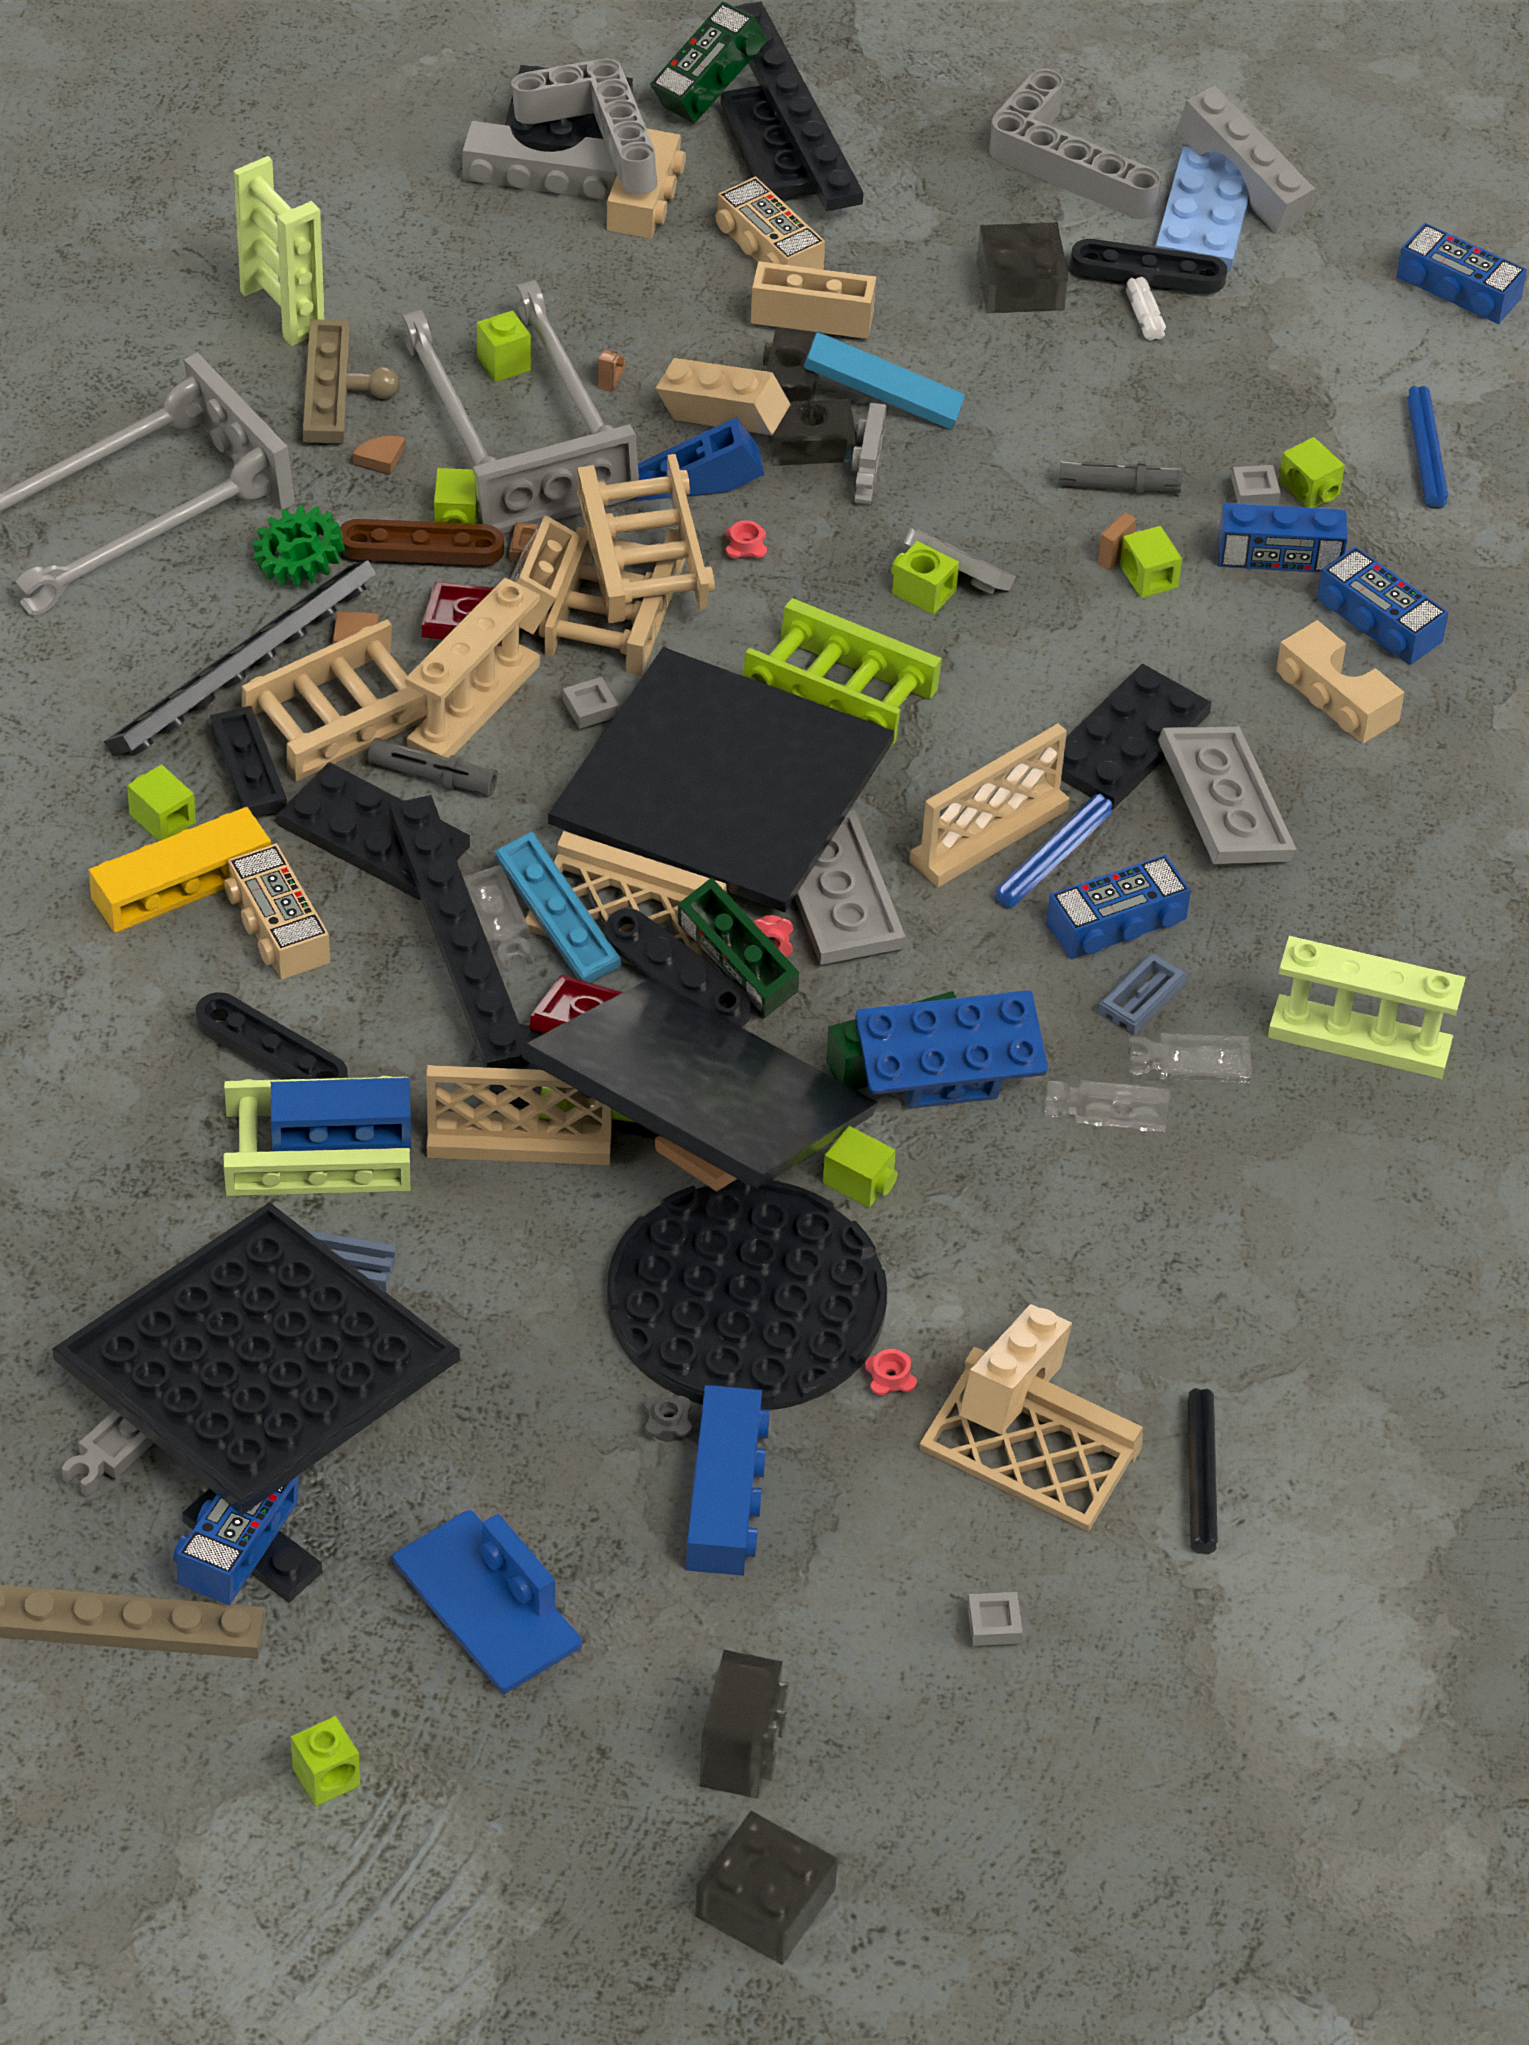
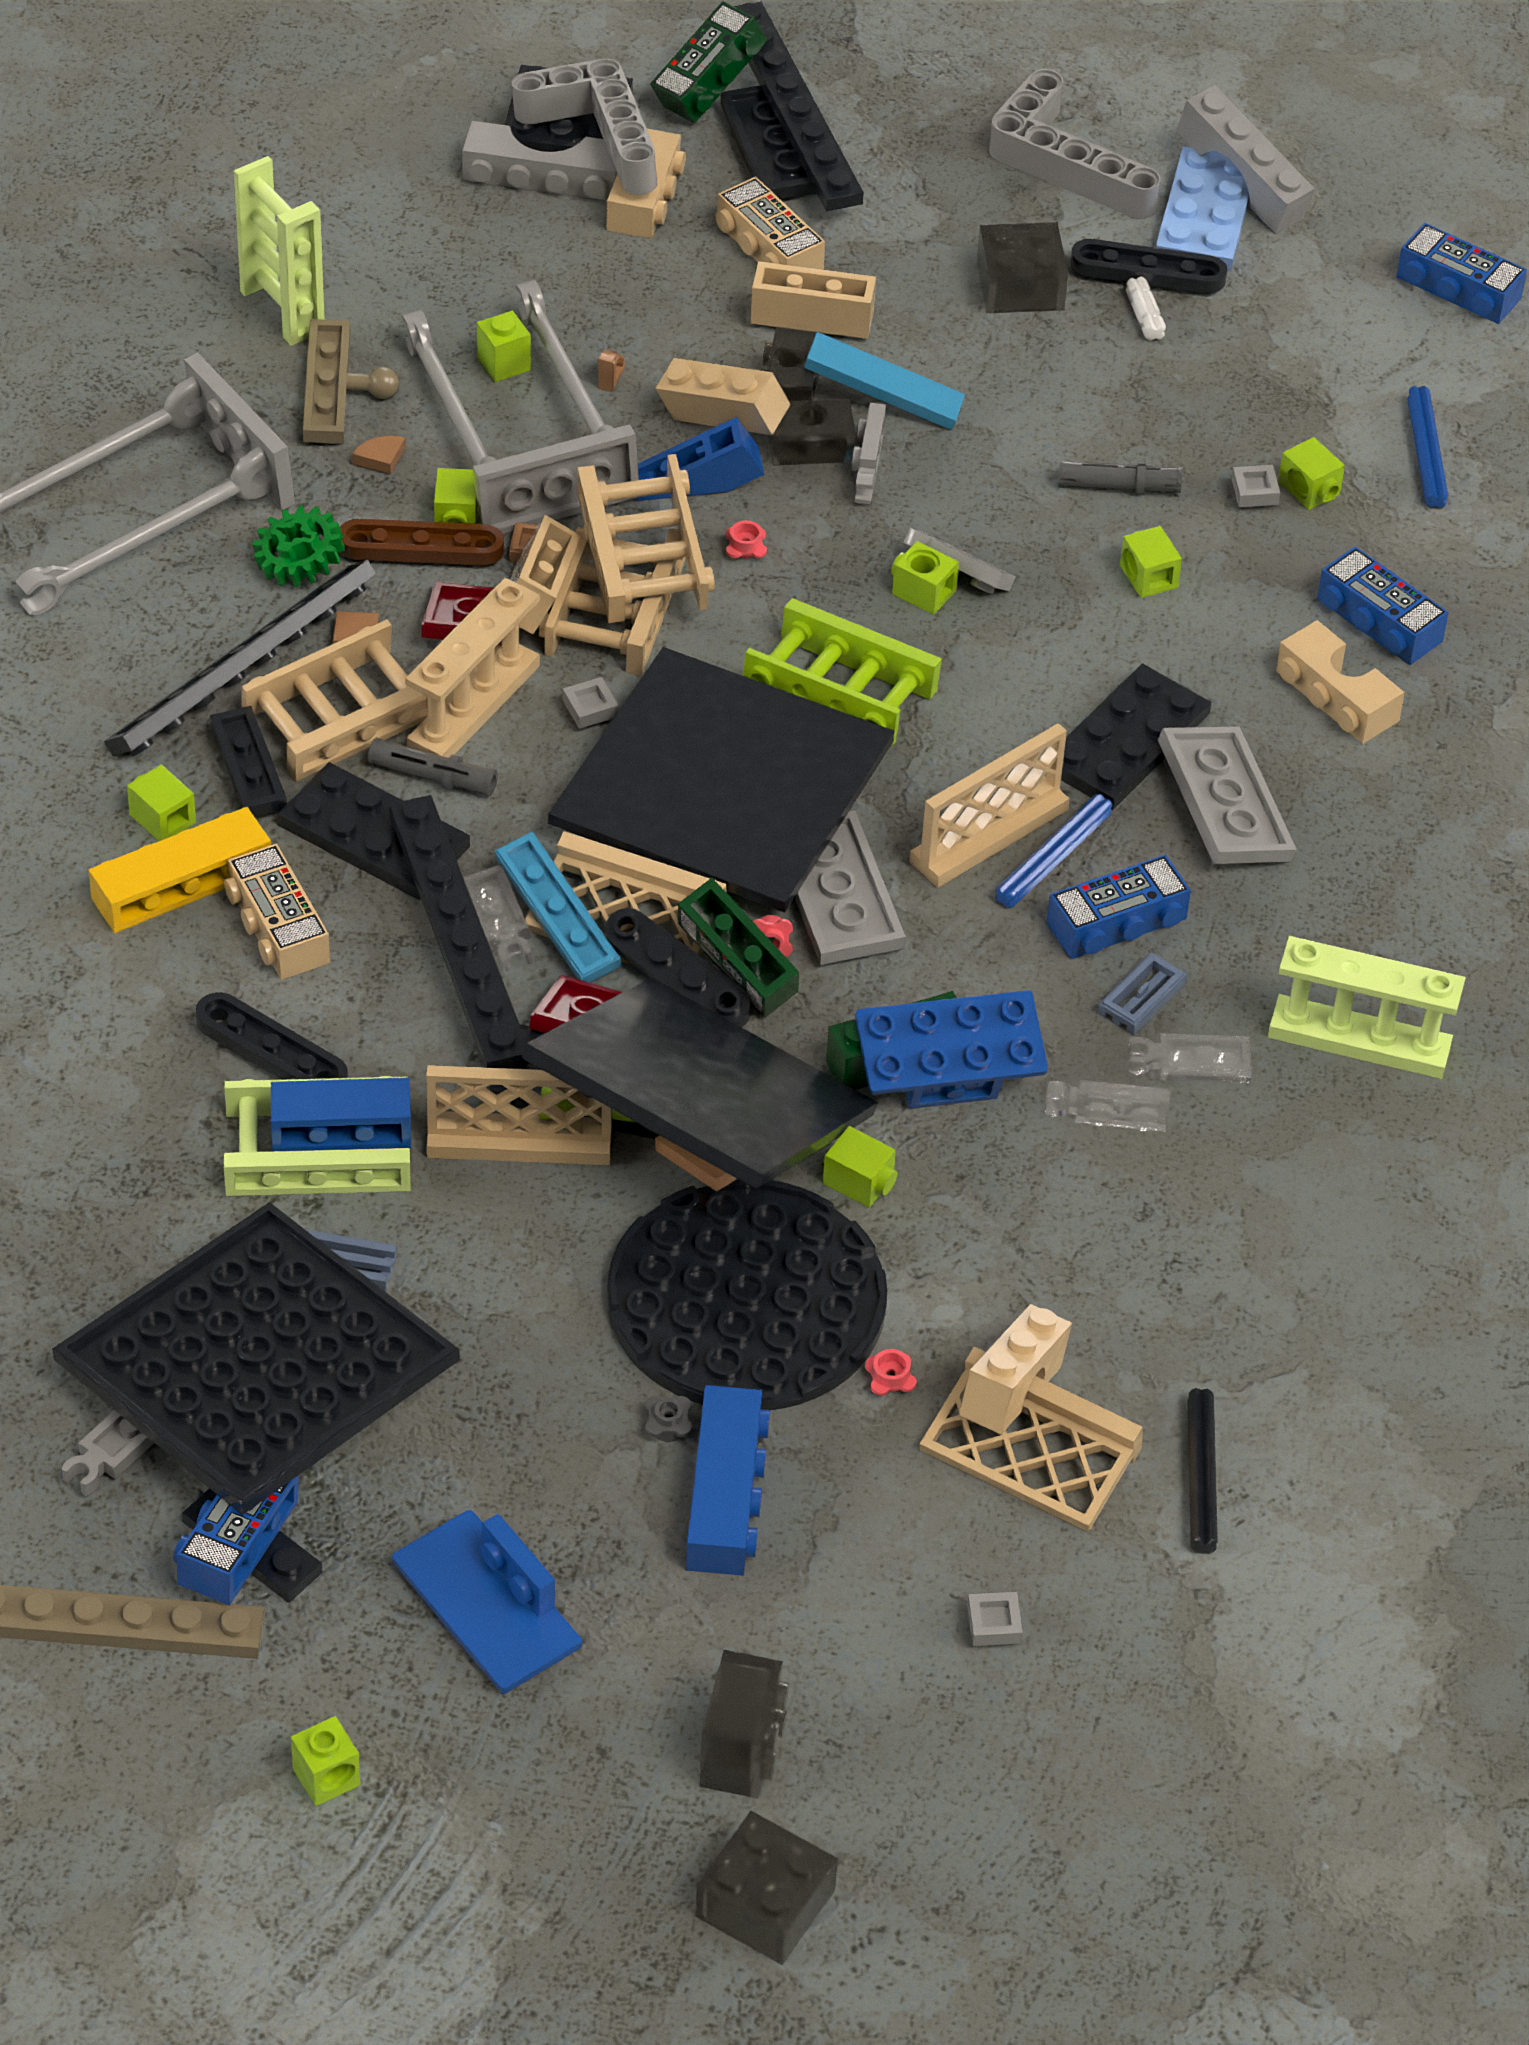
(1112, 539): medium nougat tile -> none
(1280, 537): blue brick -> none

